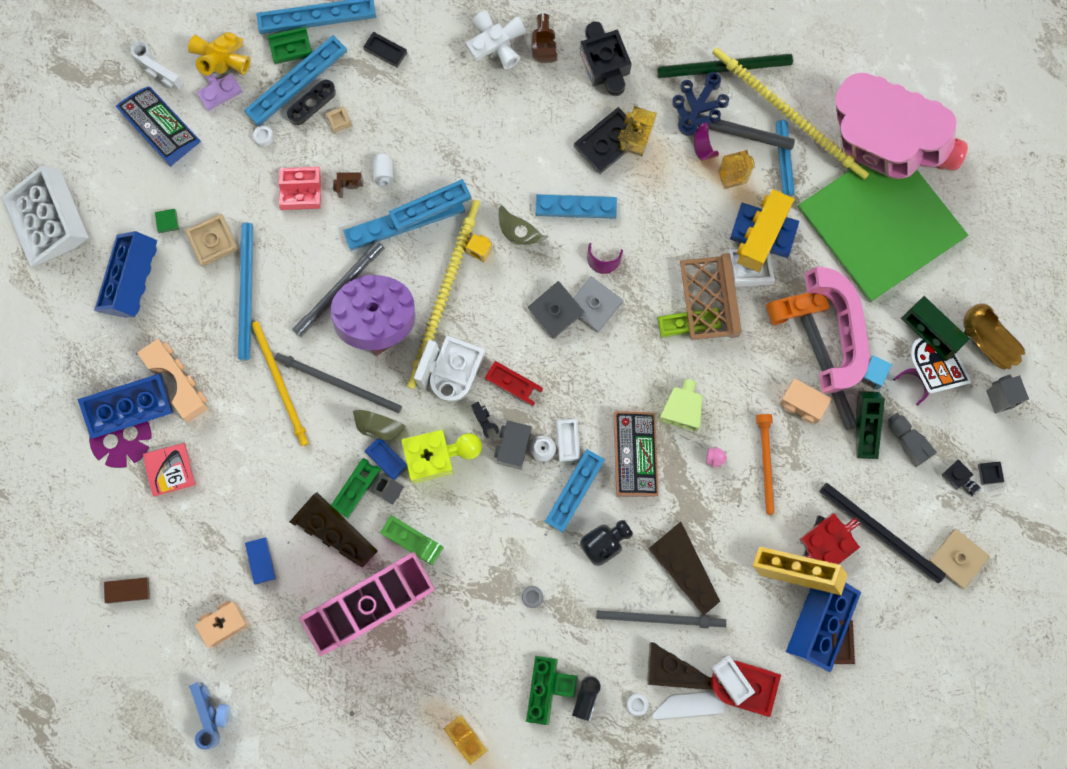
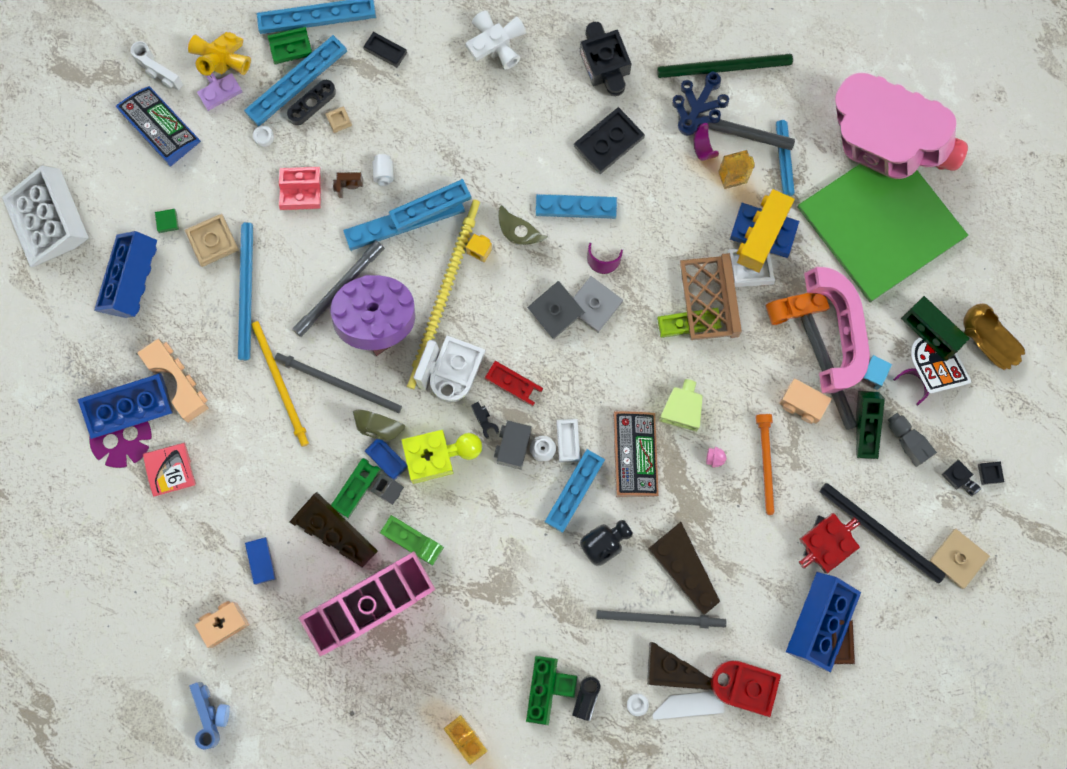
(126, 590): reddish brown tile -> none
(532, 597): light grey tile -> none
(542, 41): reddish brown piece -> none
(637, 141): clear yellow brick -> none
(732, 65): light yellow hose -> none
(732, 680): white tile -> none
(800, 570): yellow brick -> none
(1007, 393): dark grey brick -> none

